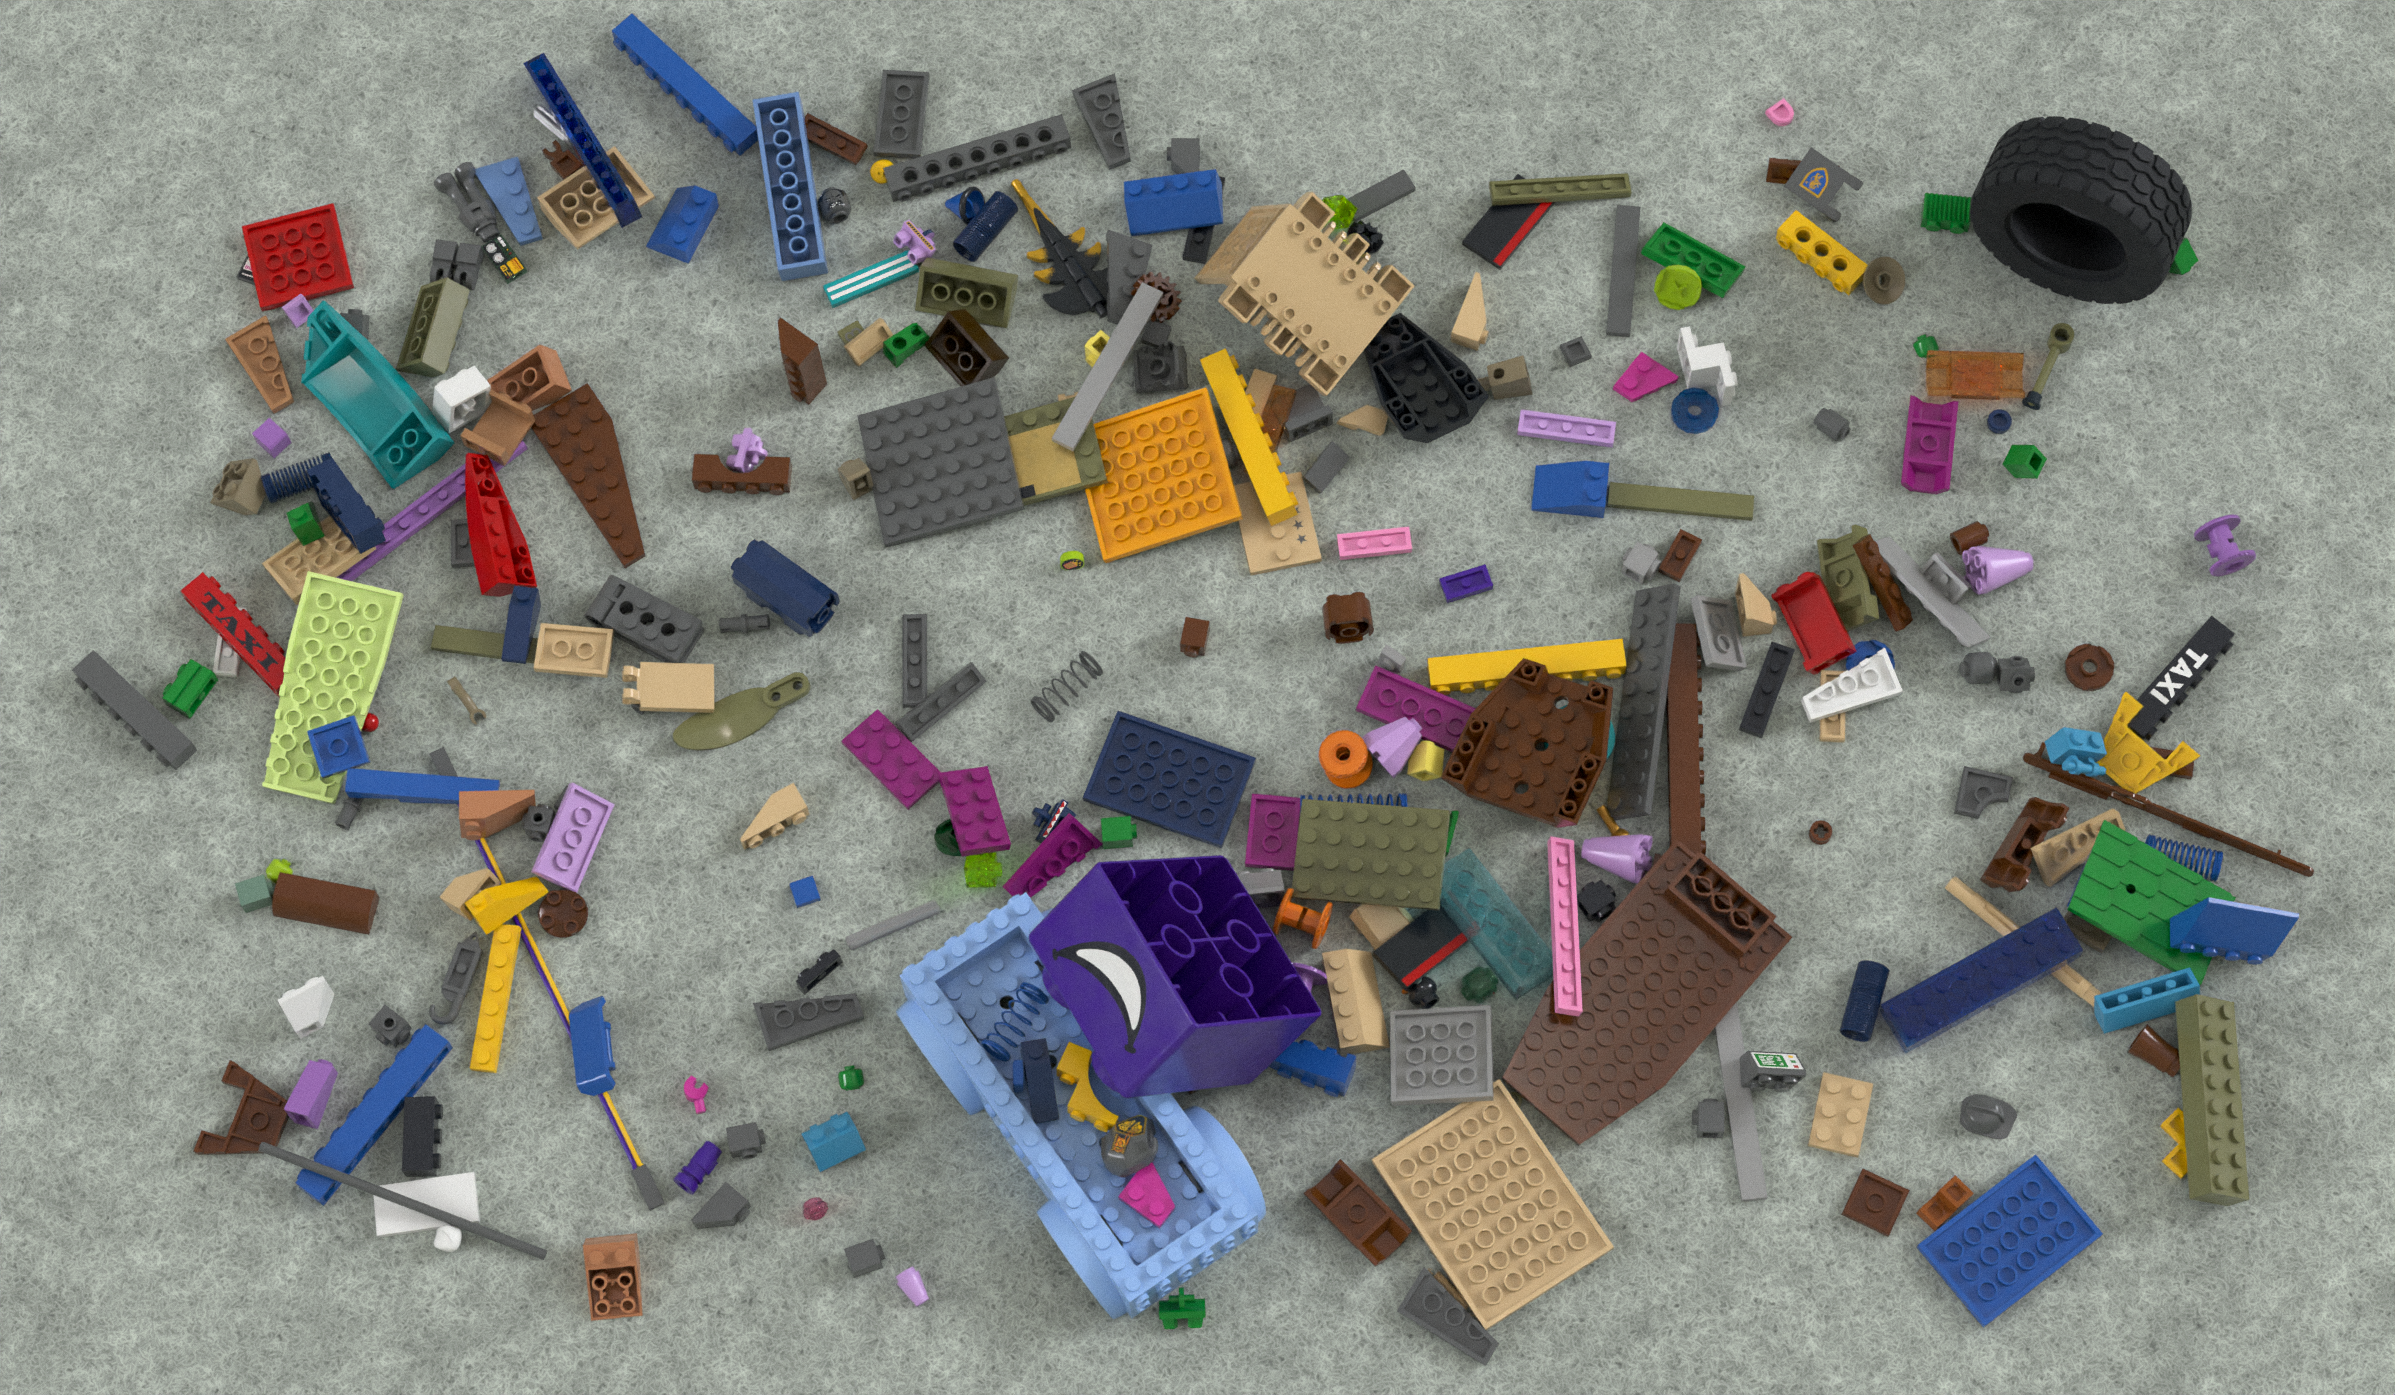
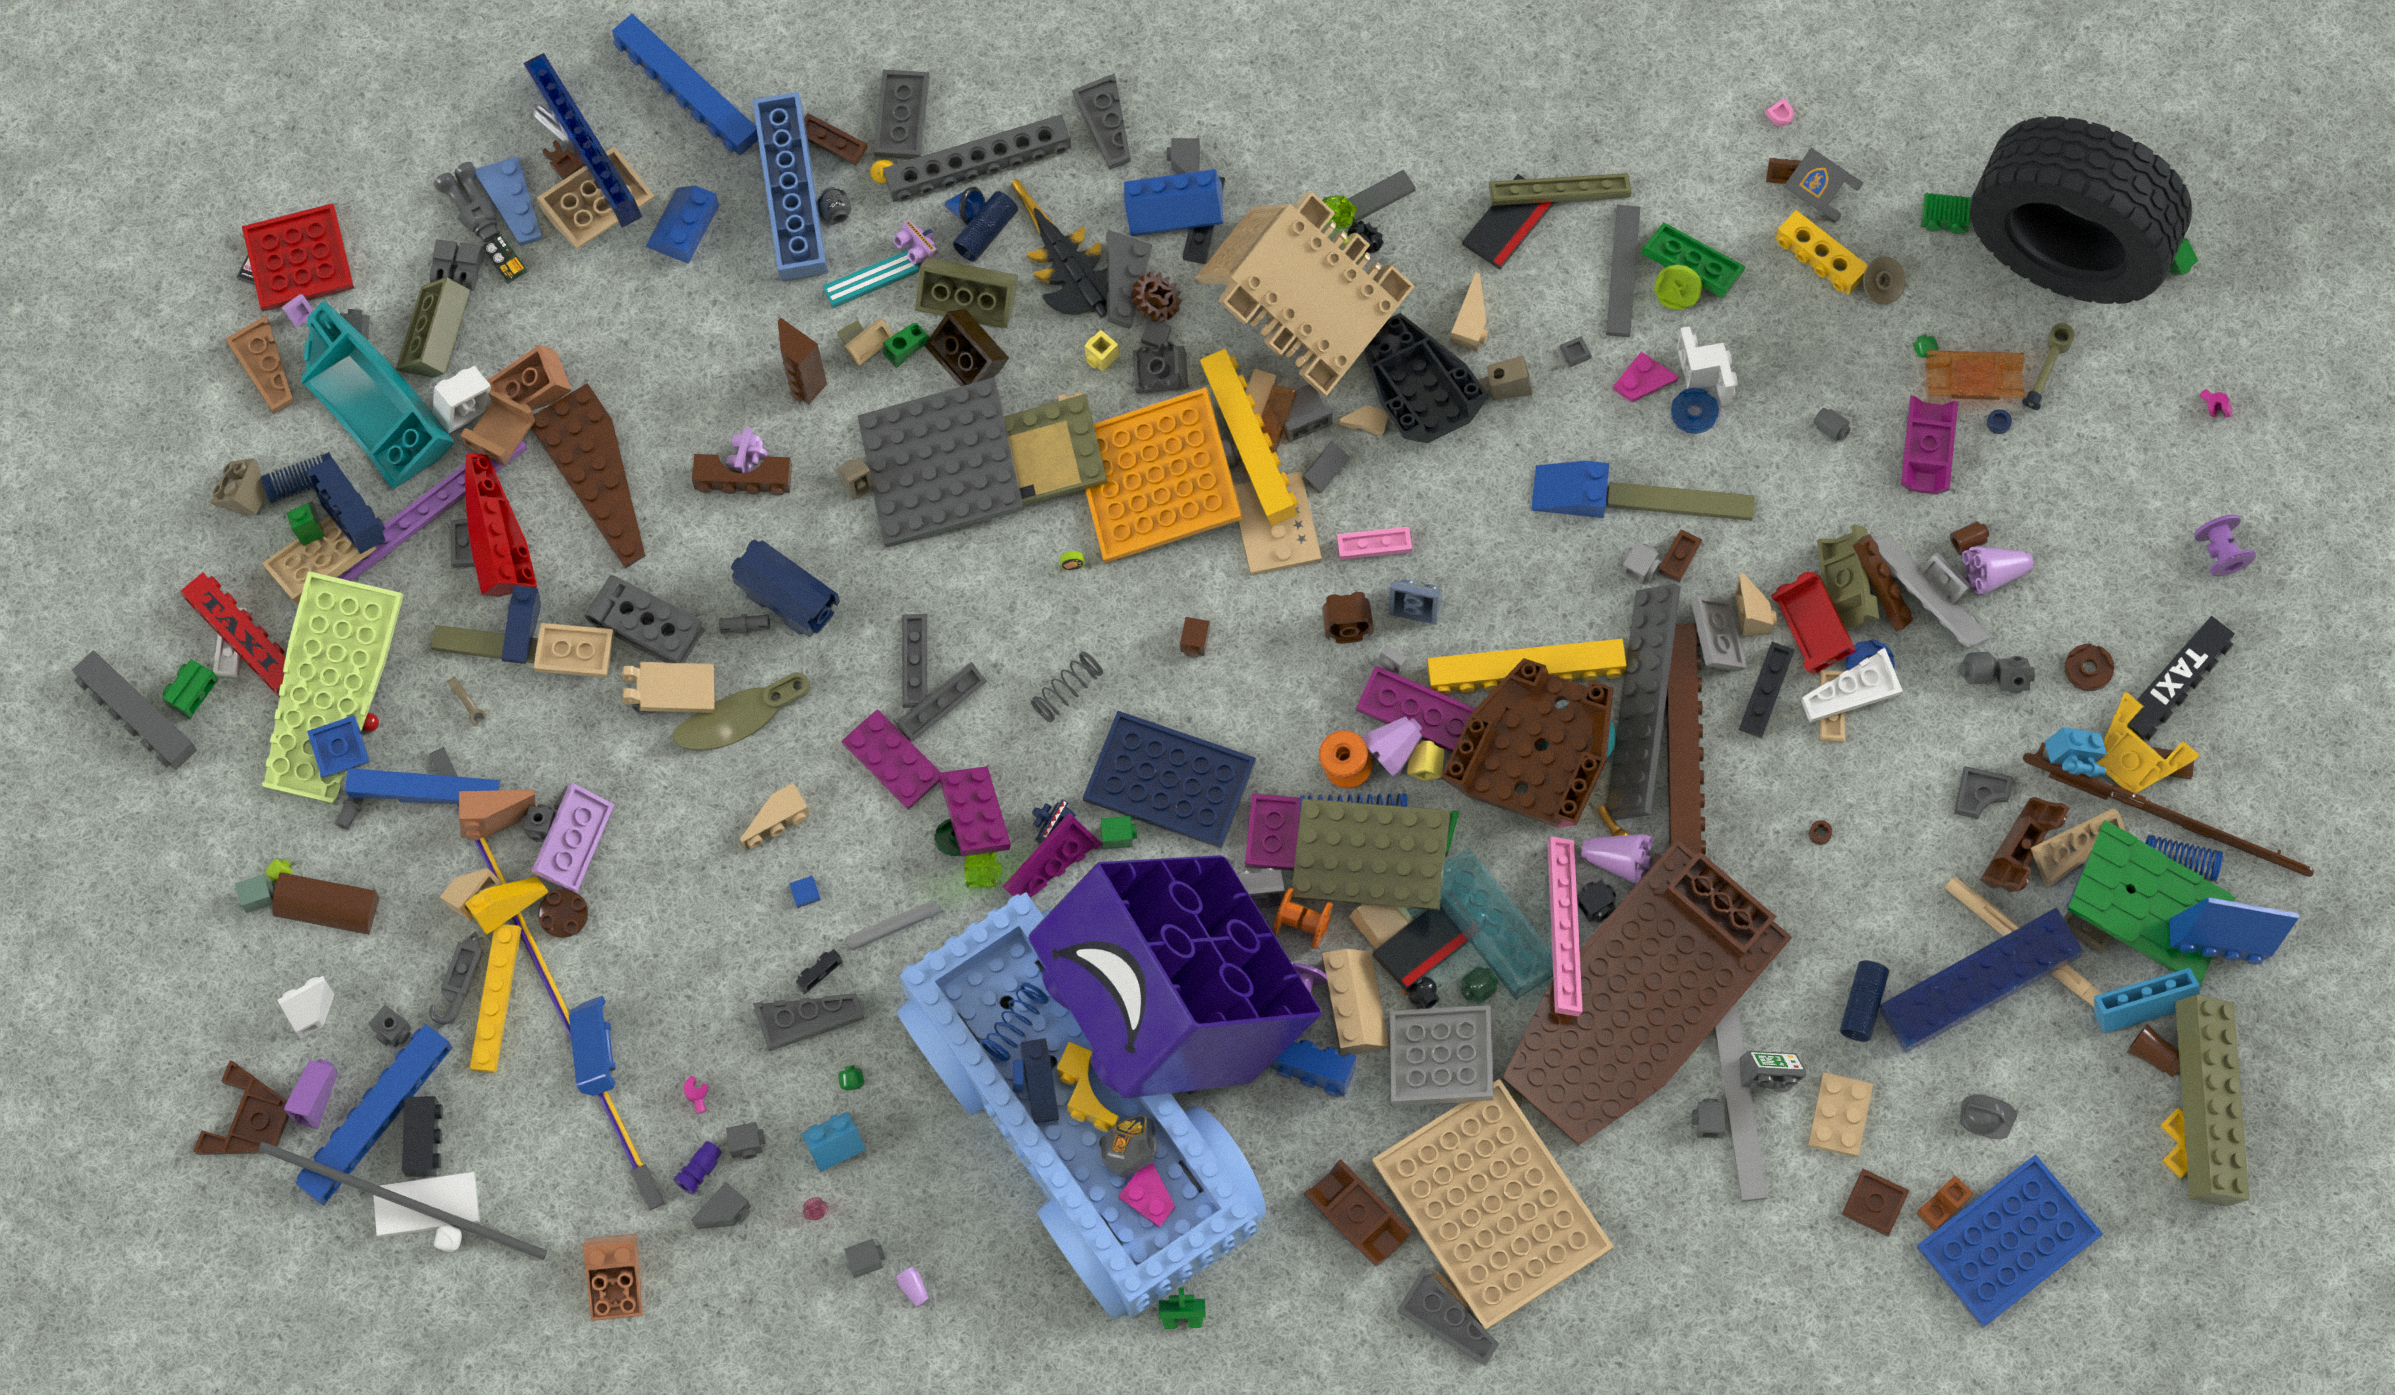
(271, 438): medium lavender piece -> none
(1107, 366): light grey tile -> none
(1415, 601): none -> sand blue slope
(1466, 583): dark purple plate -> none
(1566, 428): lavender plate -> none
(2024, 461): green brick -> none
(2217, 402): none -> dark pink piece

